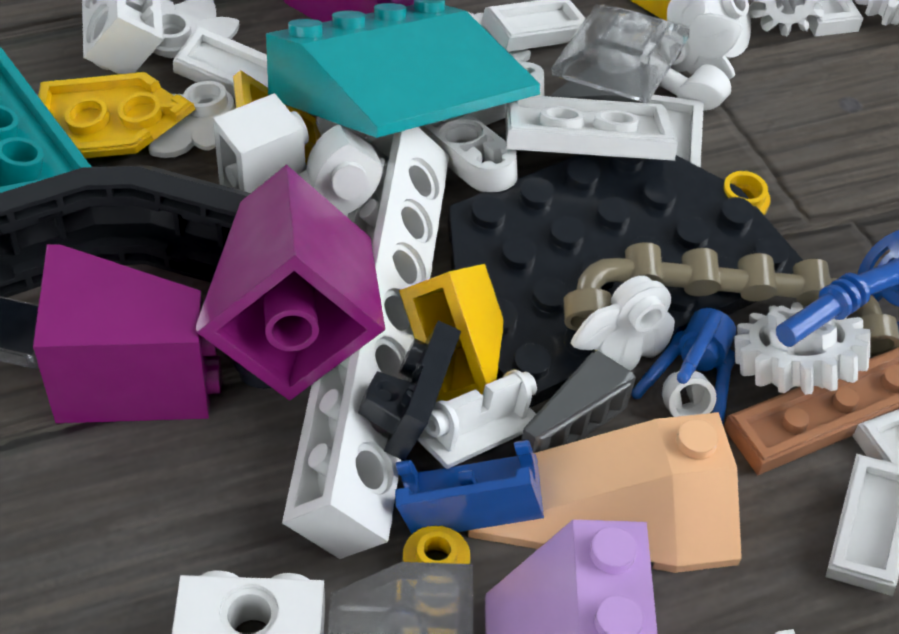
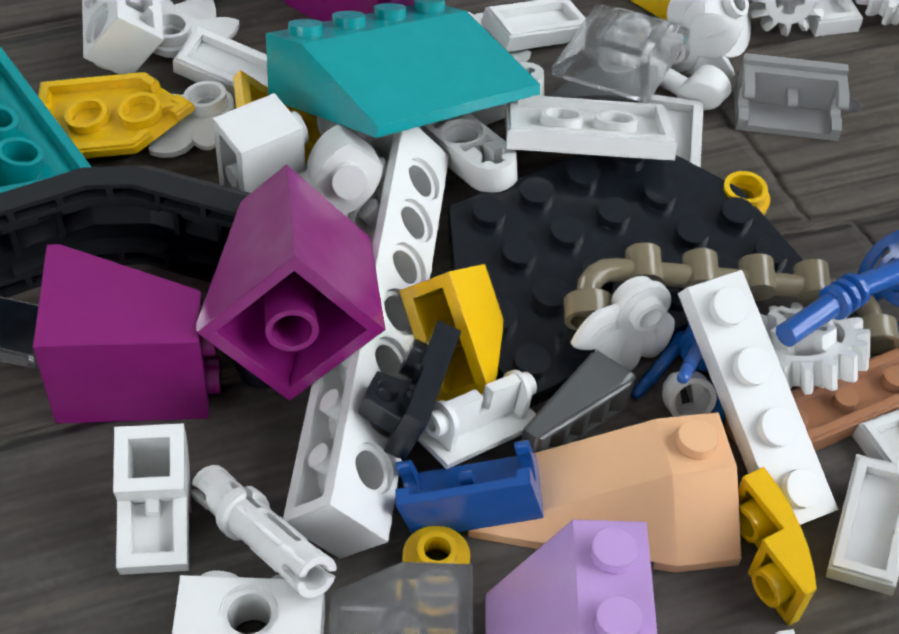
(152, 498): none -> white brick
(246, 516): none -> white pin
(756, 392): none -> white plate
(783, 564): none -> yellow slope
(791, 96): none -> light grey hinge

